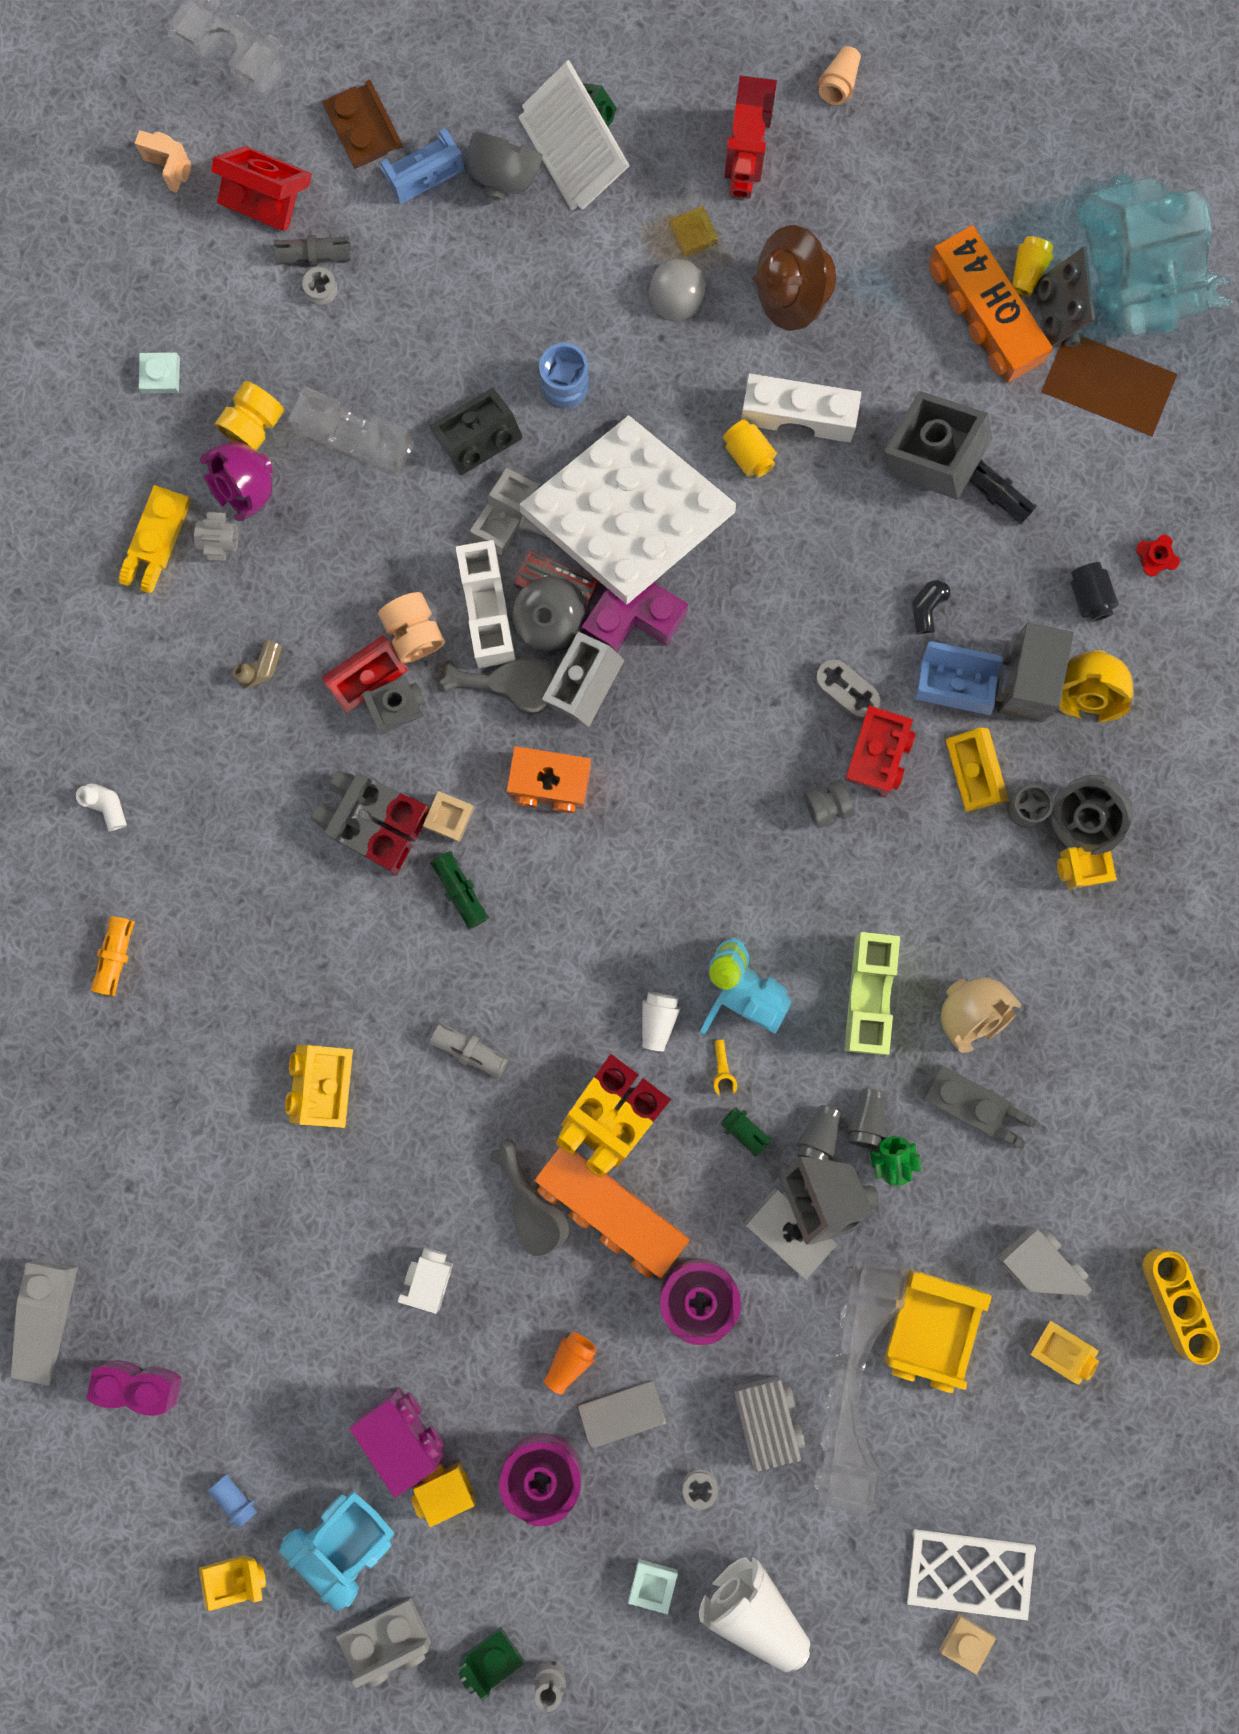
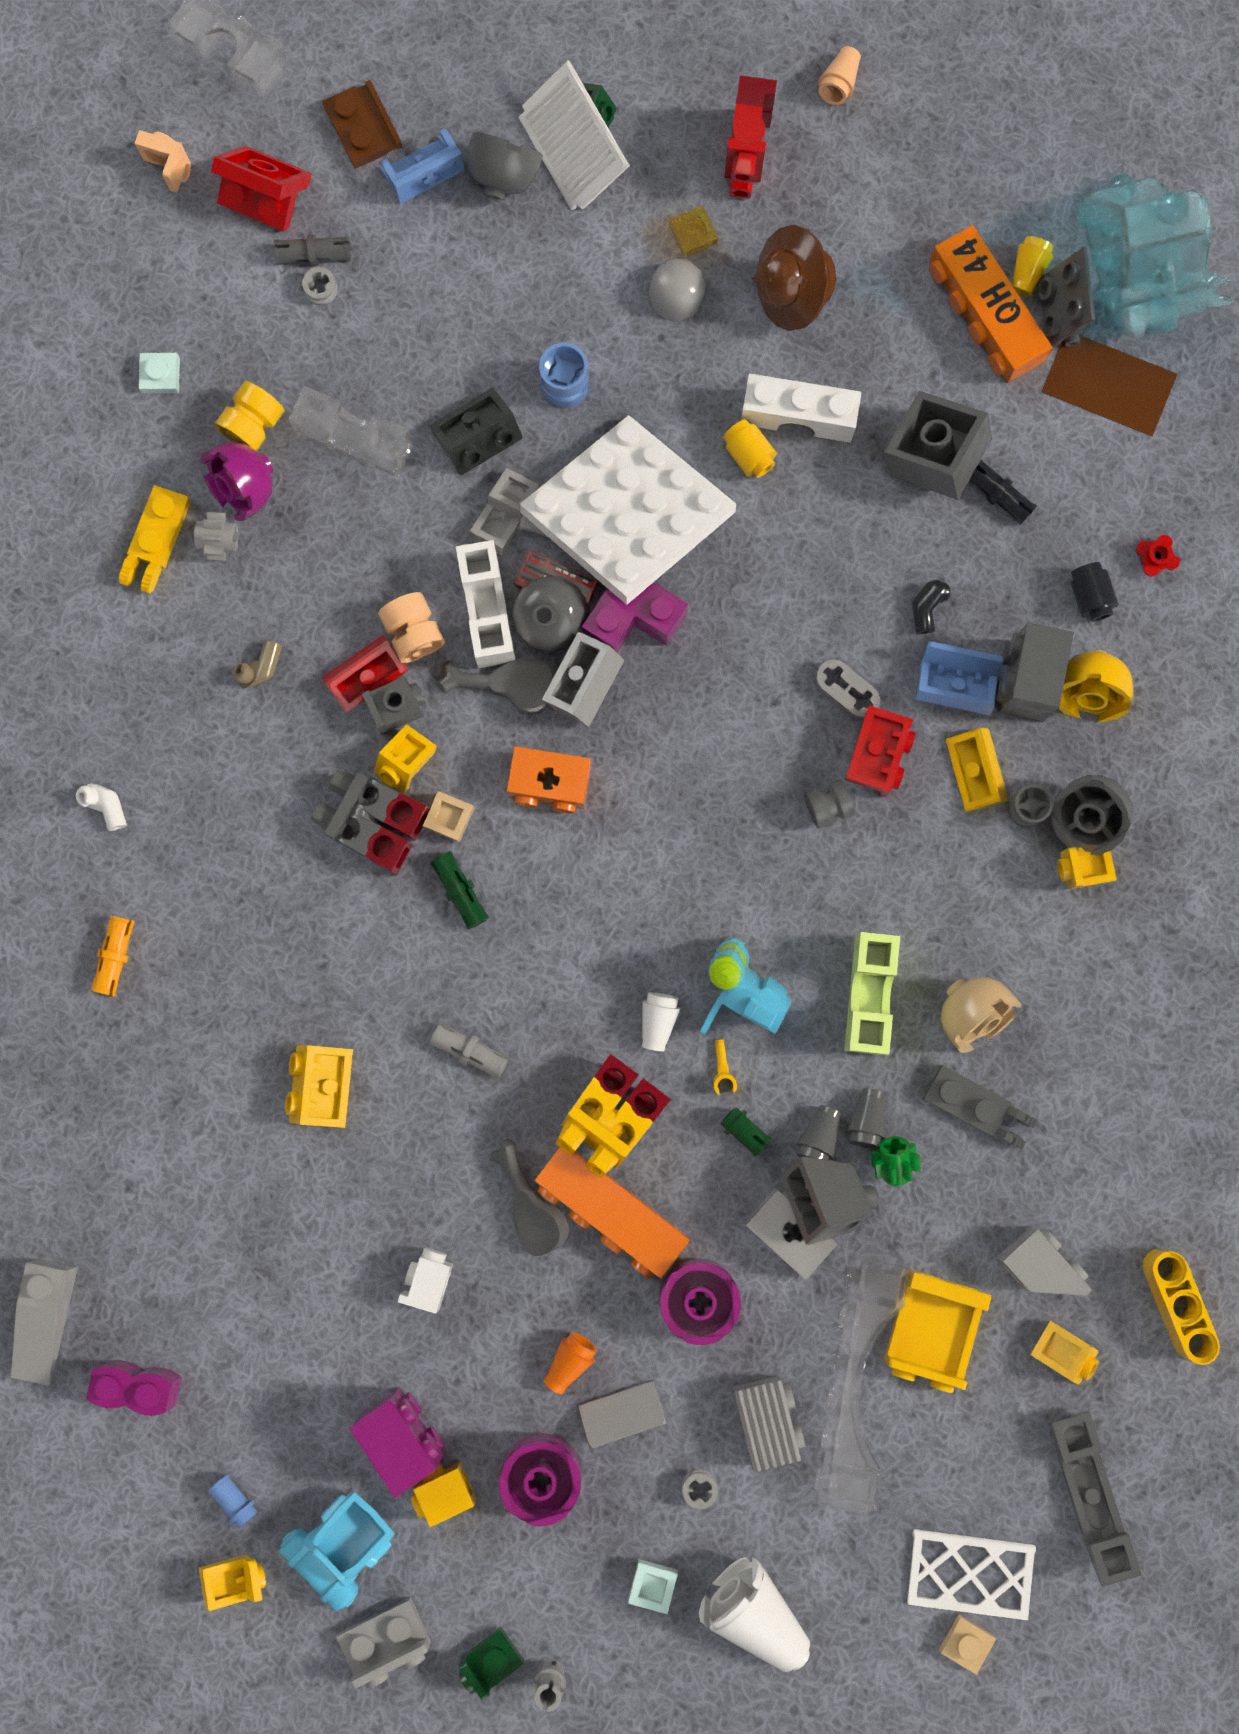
(403, 758): none -> yellow bracket
(1093, 1499): none -> dark grey slope

